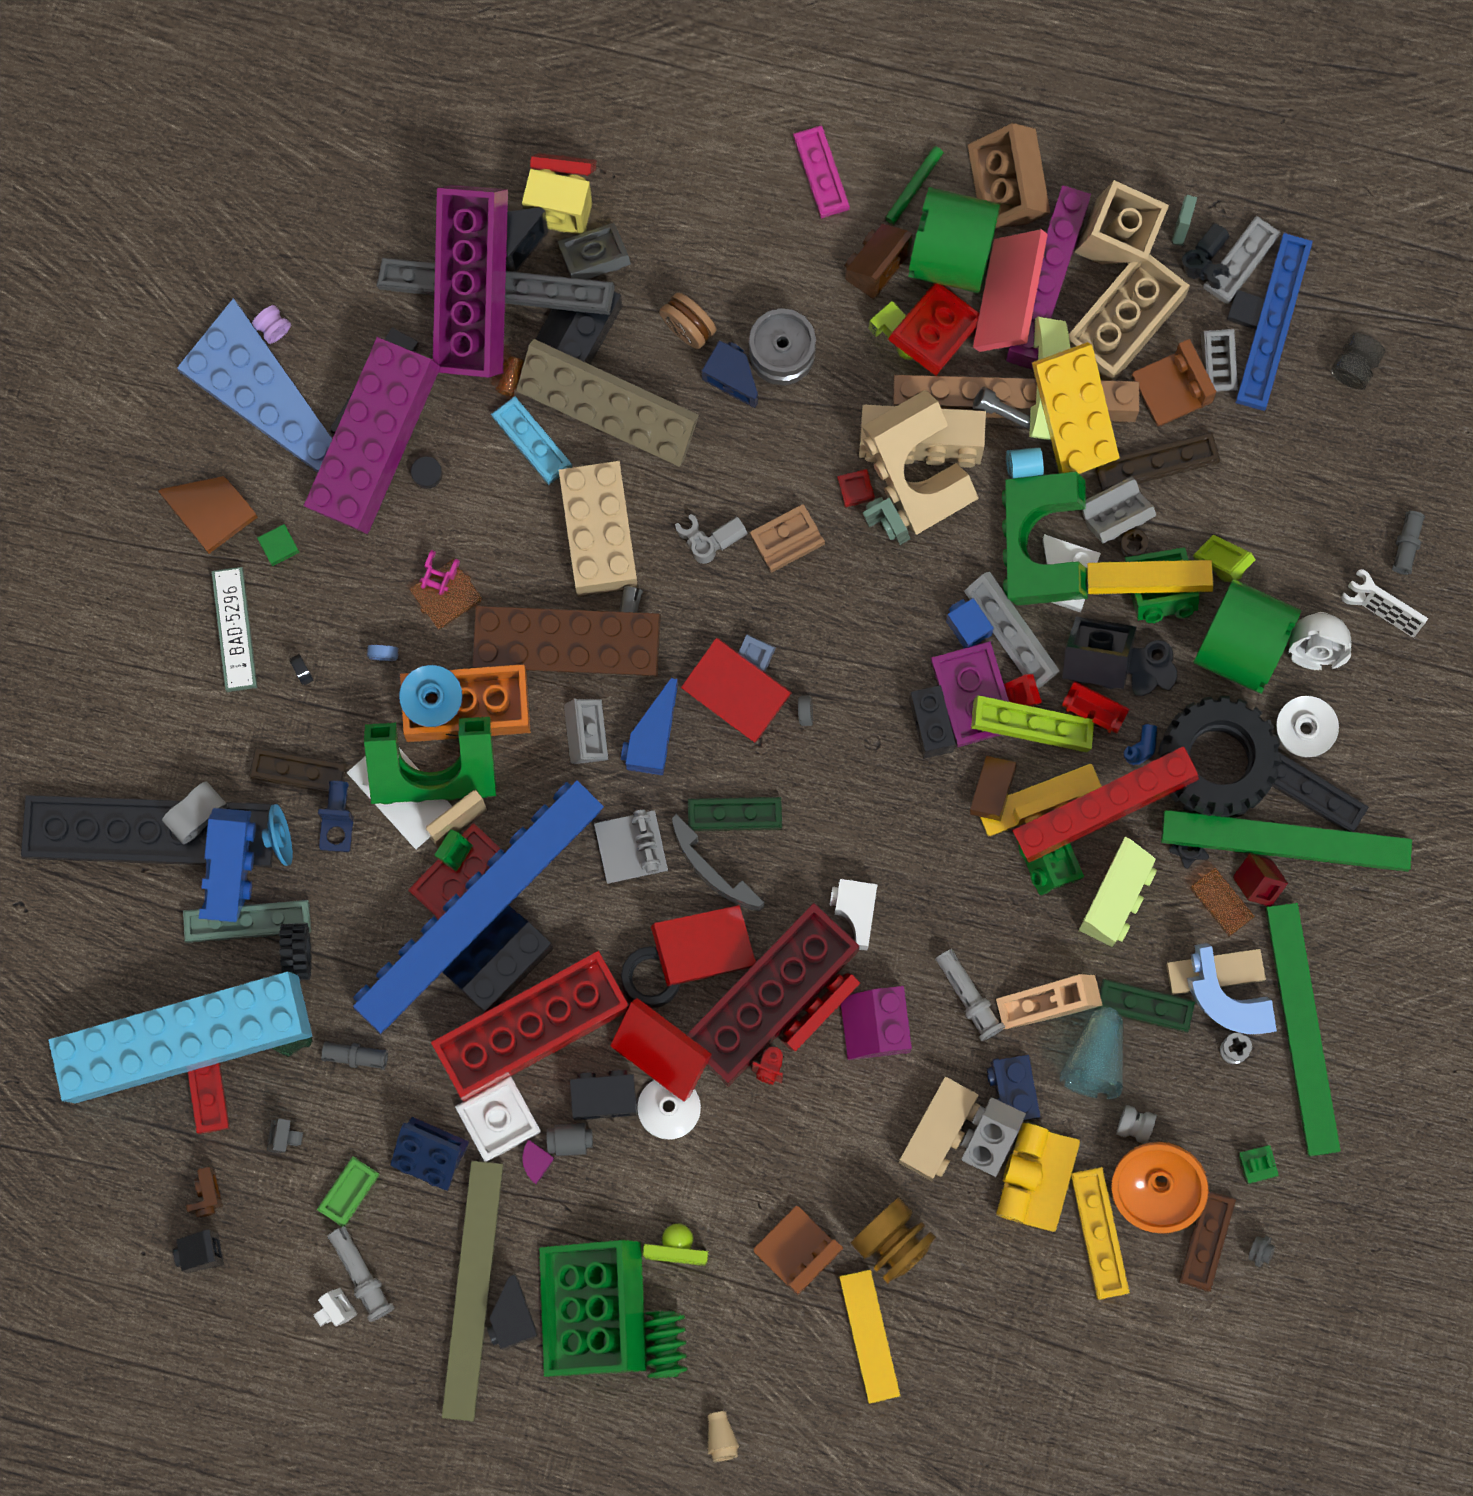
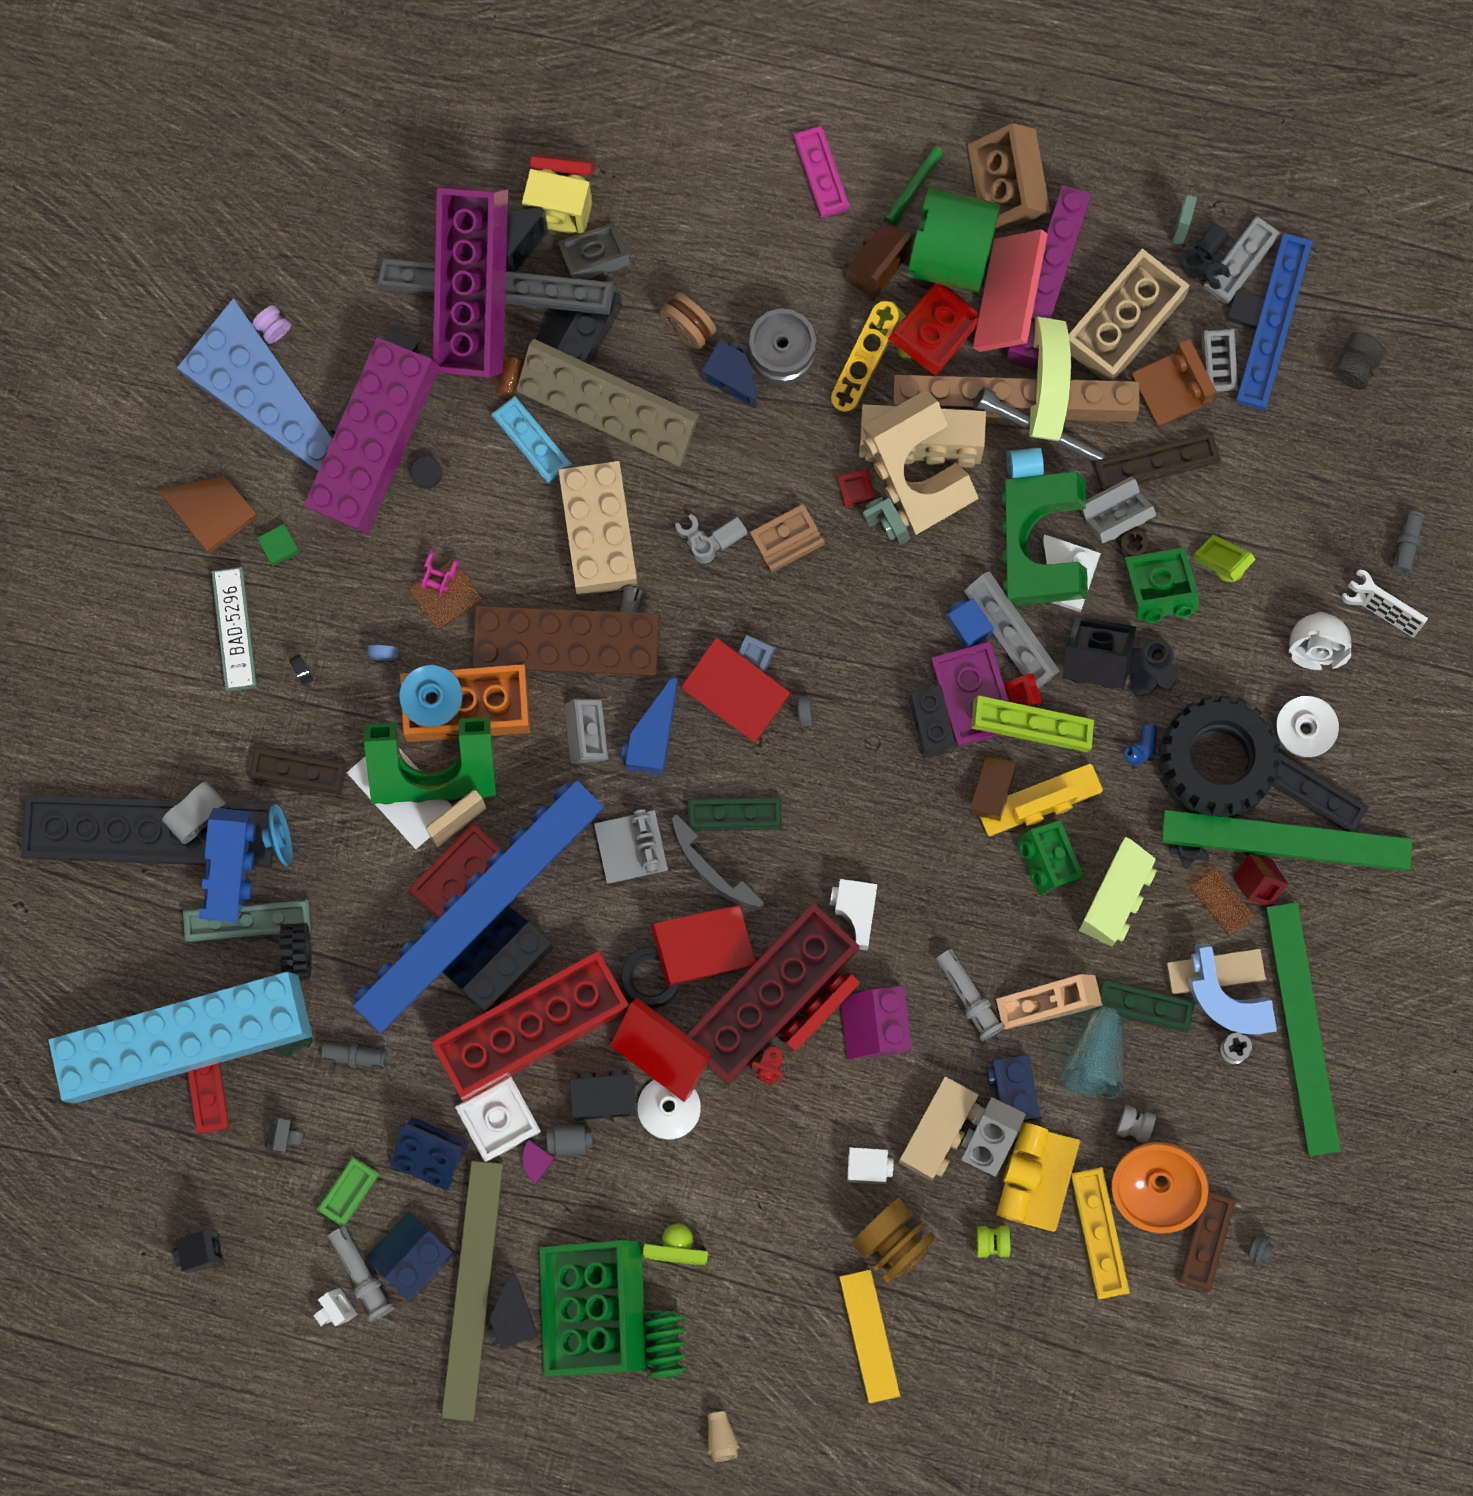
(208, 1188): reddish brown bracket -> none
(336, 816): dark blue bracket -> none
(409, 1256): none -> dark blue slope
(453, 850): green tile -> none
(797, 1250): dark orange bracket -> none
(860, 354): none -> yellow beam
(869, 1166): none -> white brick
(985, 1241): none -> lime wheel
(1075, 409): yellow plate -> none
(1096, 707): red hinge -> none
(1106, 804): red brick -> none
(1121, 226): tan slope -> none
(1150, 577): yellow tile -> none
(1247, 636): green brick -> none
(1258, 1164): green tile -> none

